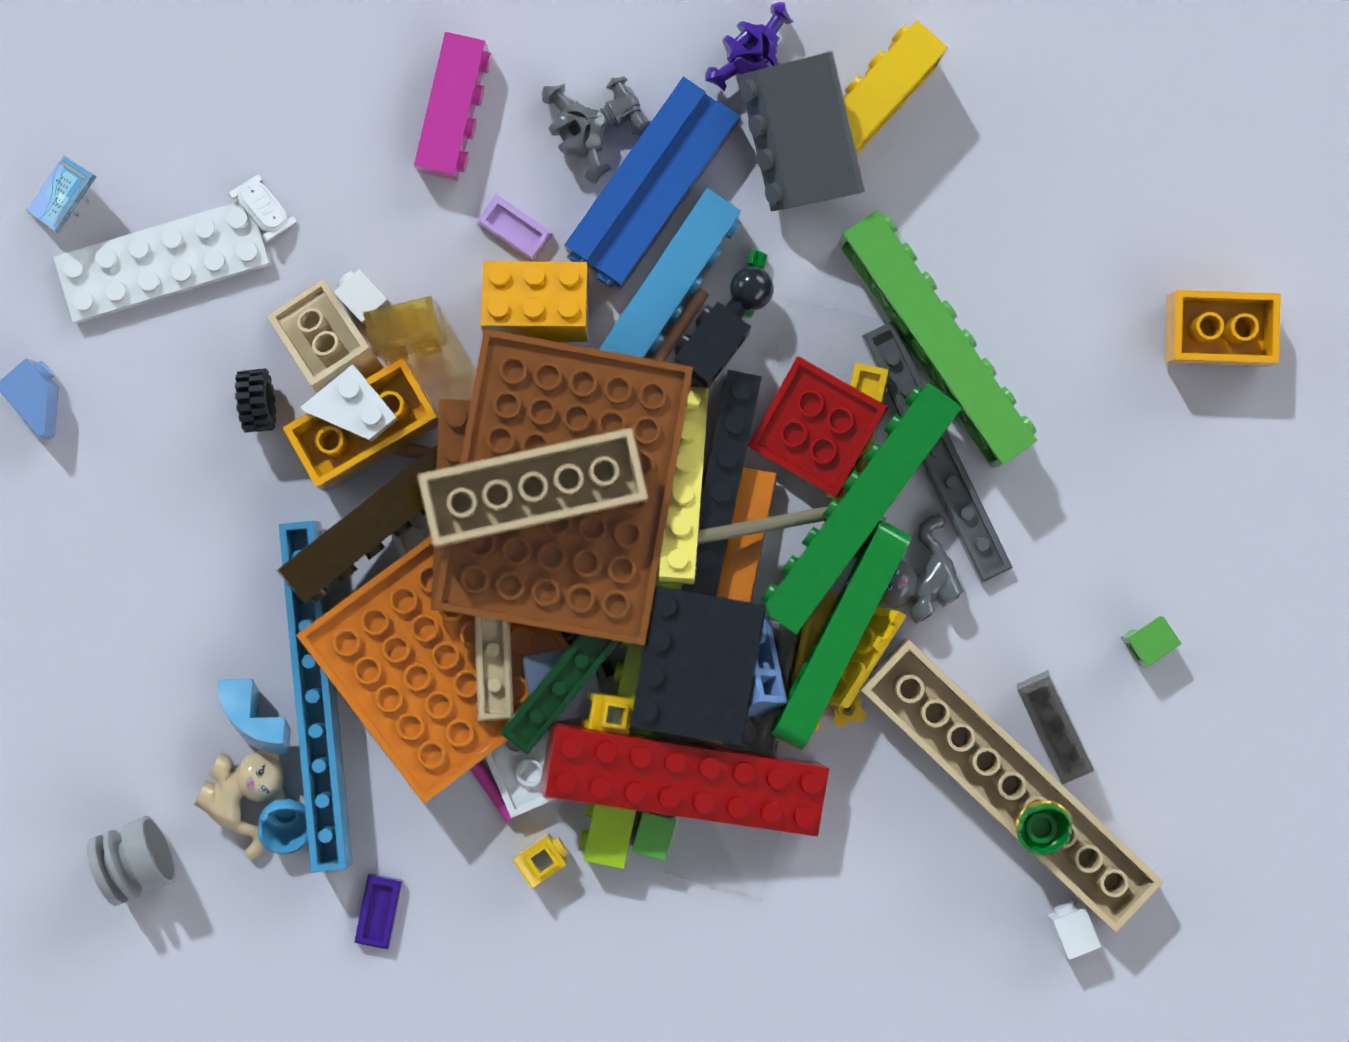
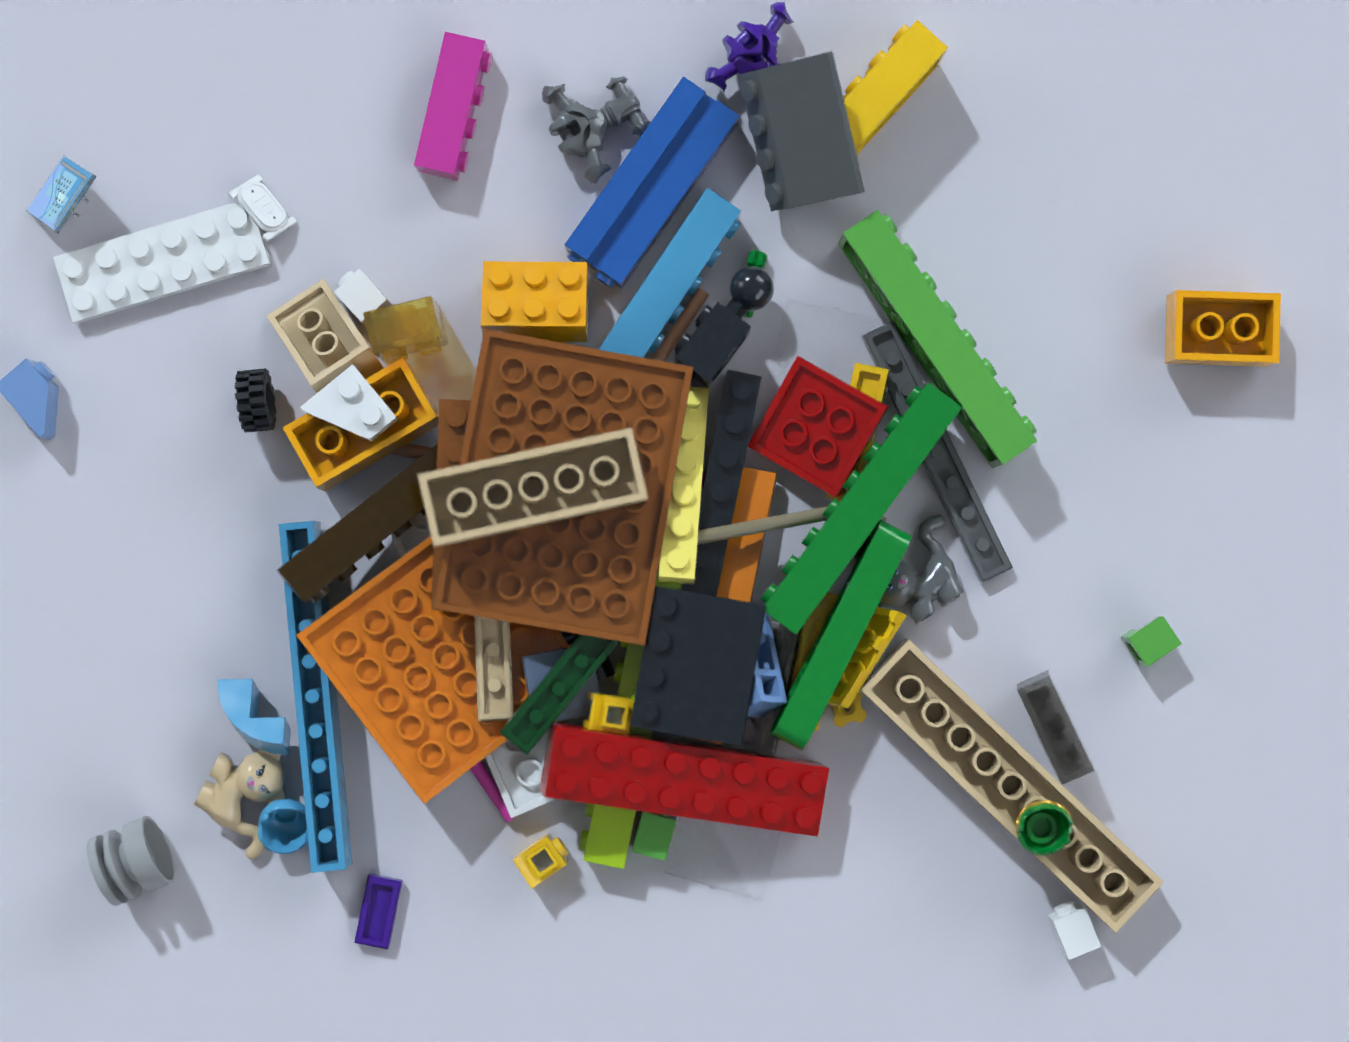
(514, 228): lavender tile -> none

